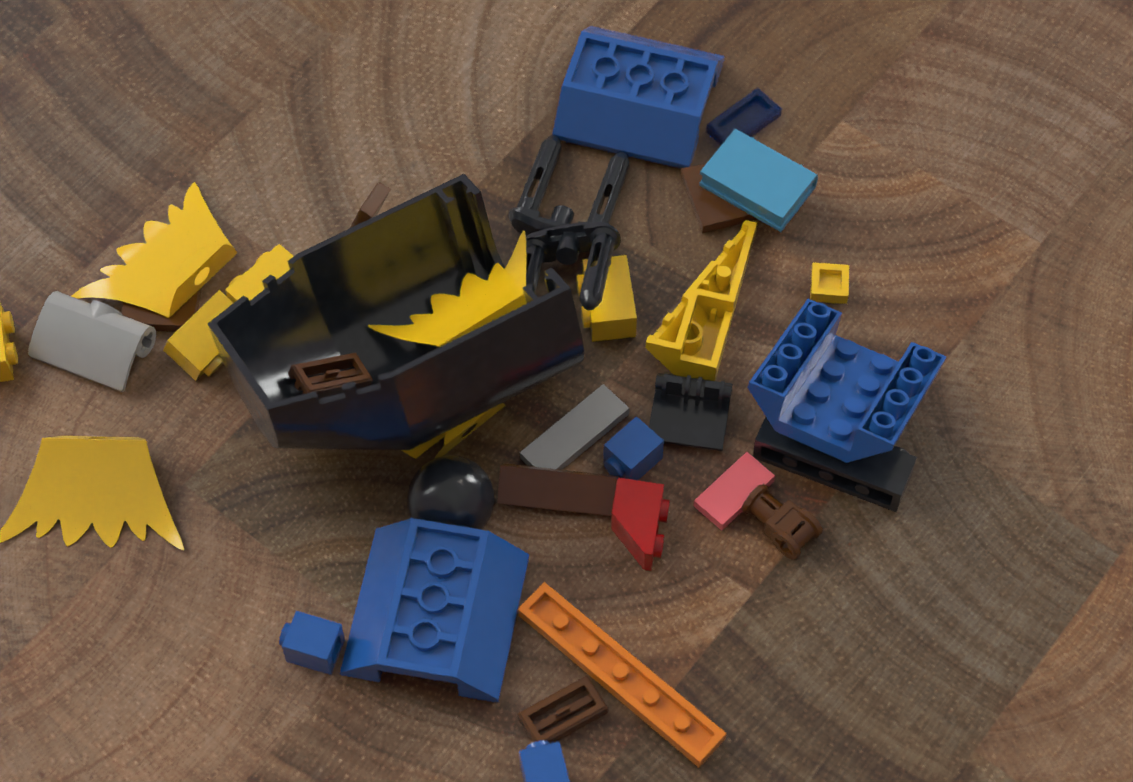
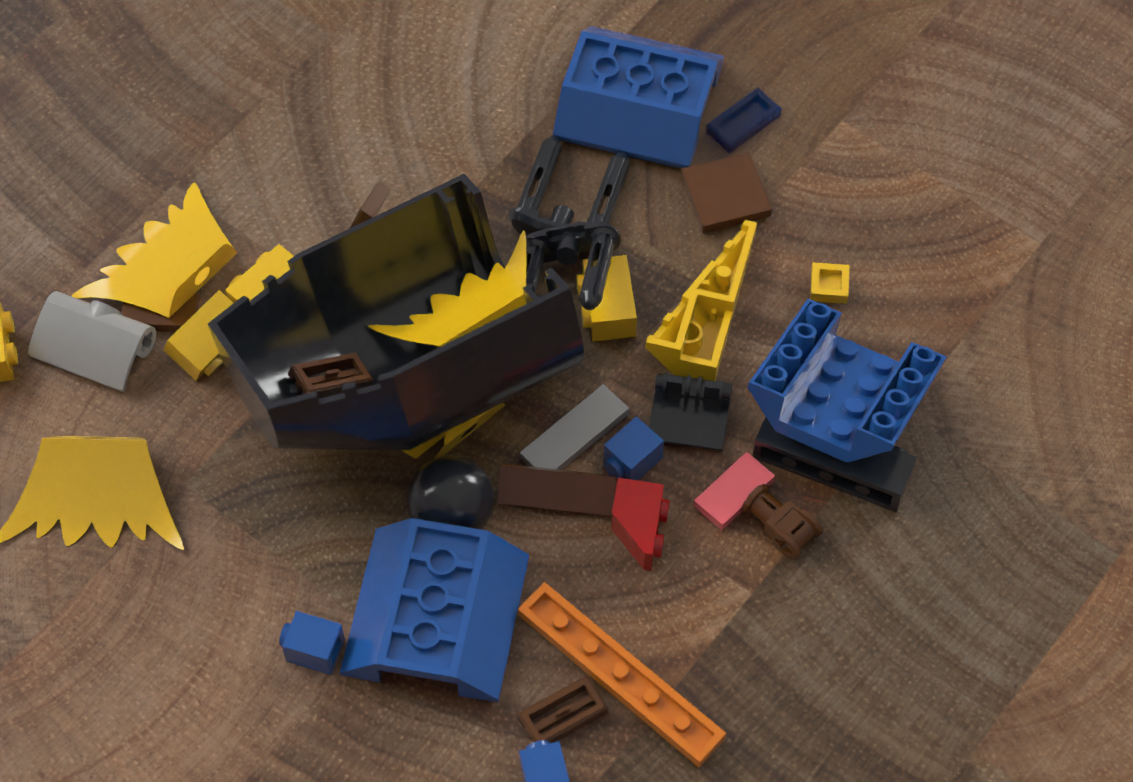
(758, 180): dark azure piece -> none

